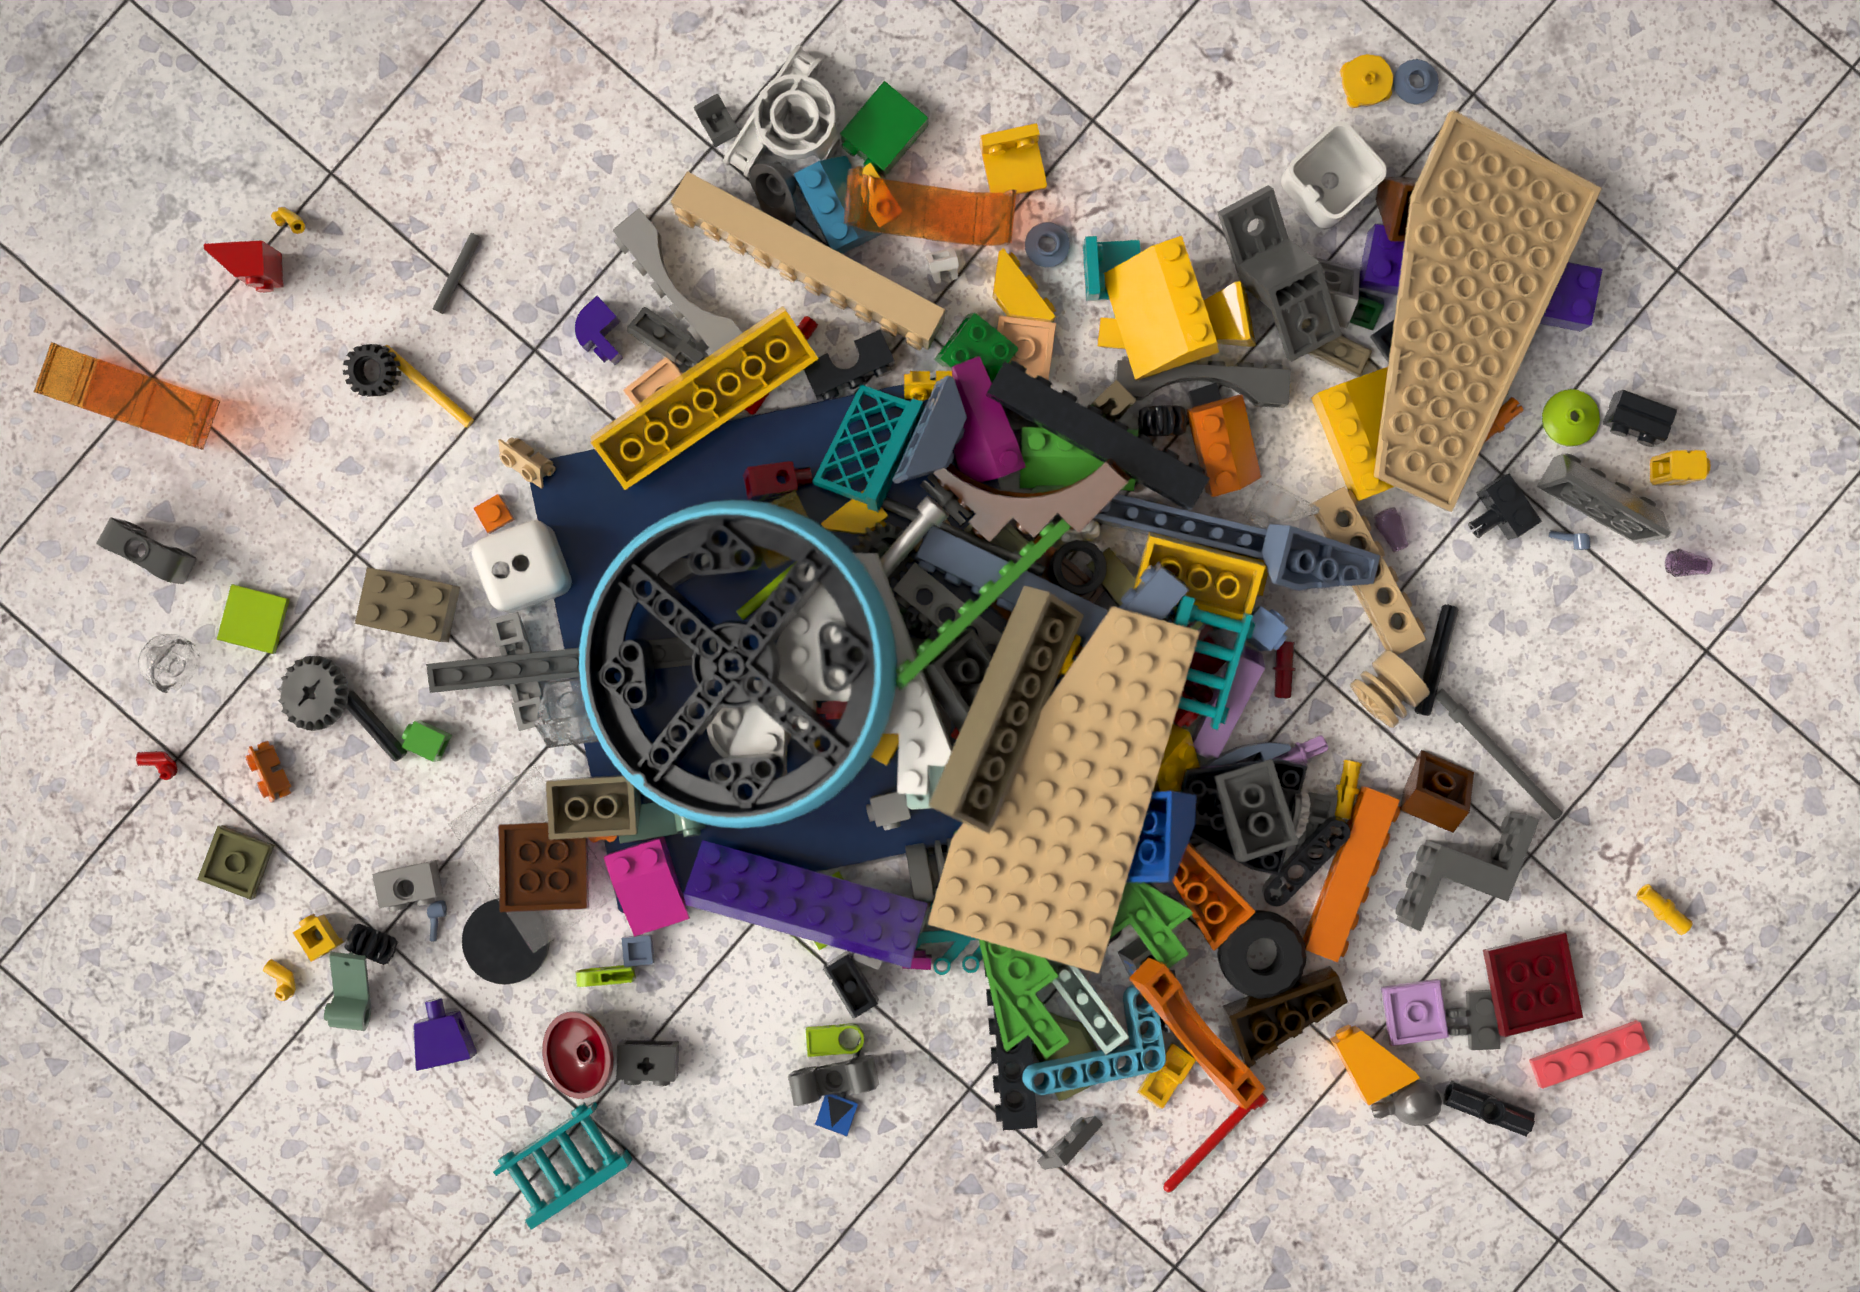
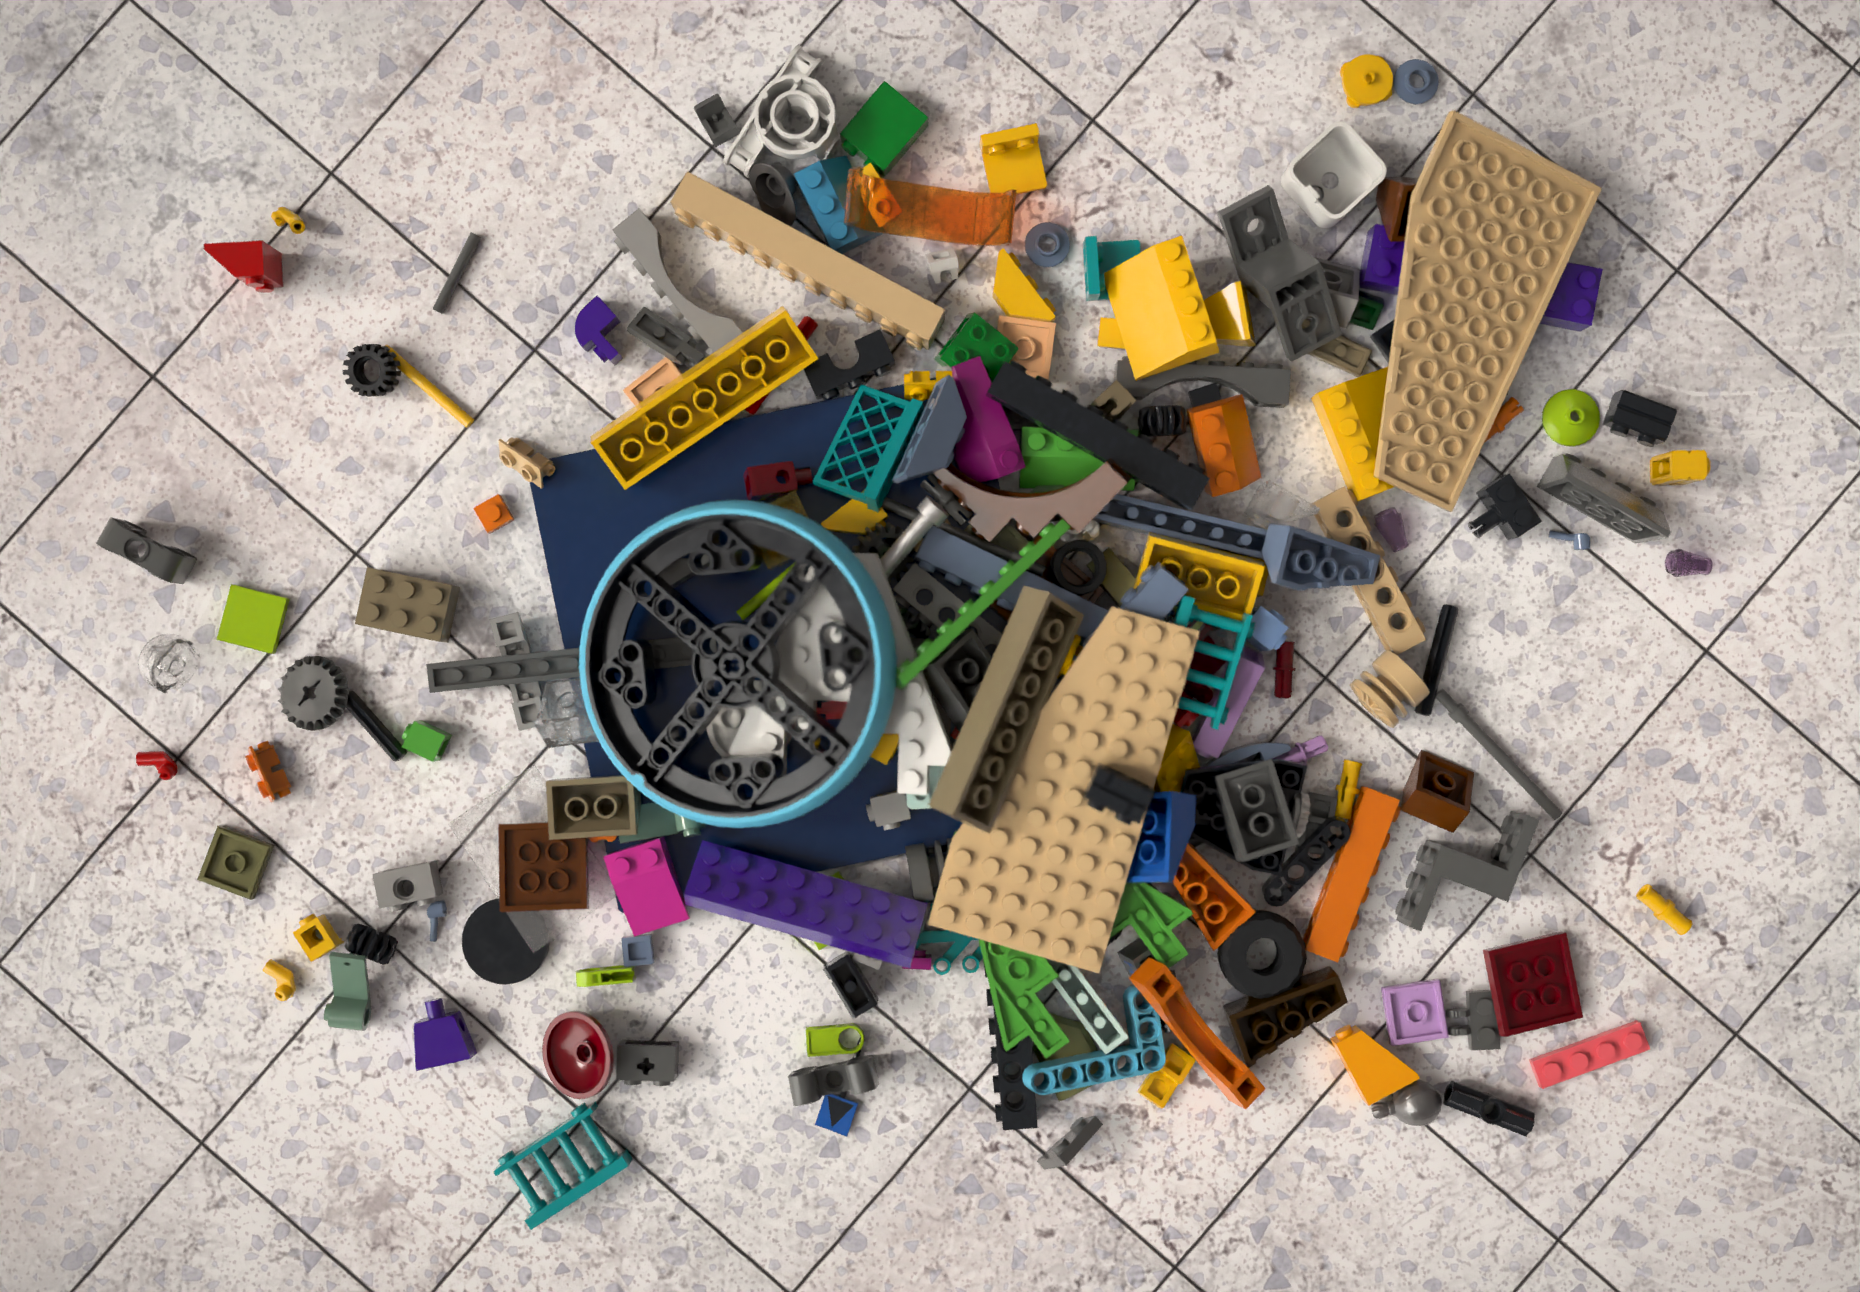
(127, 396): clear orange windscreen -> none
(543, 580): white piece -> none
(1119, 794): none -> black brick
(1211, 1142): red piece -> none

